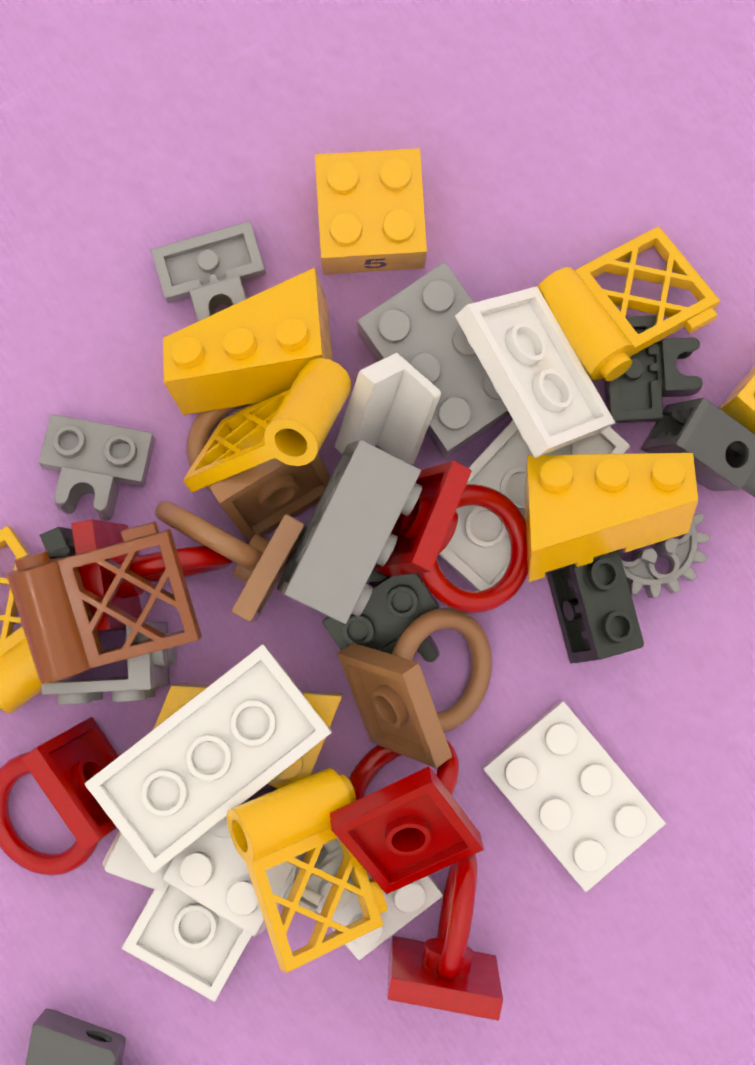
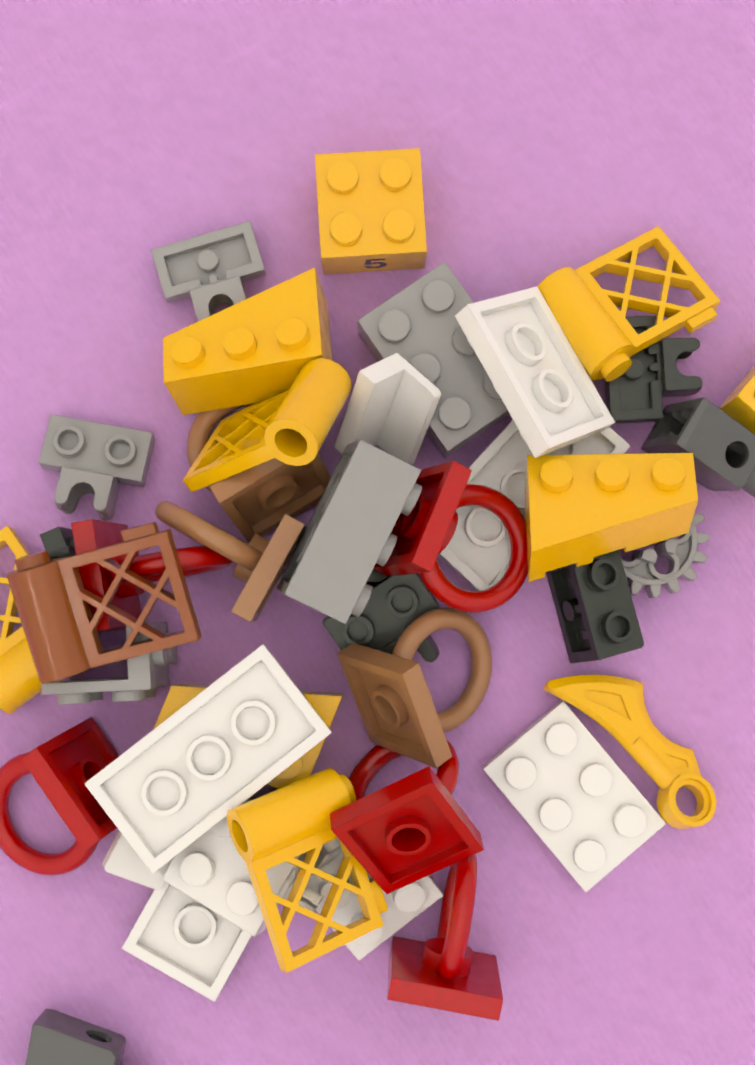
(621, 710): none -> yellow piece

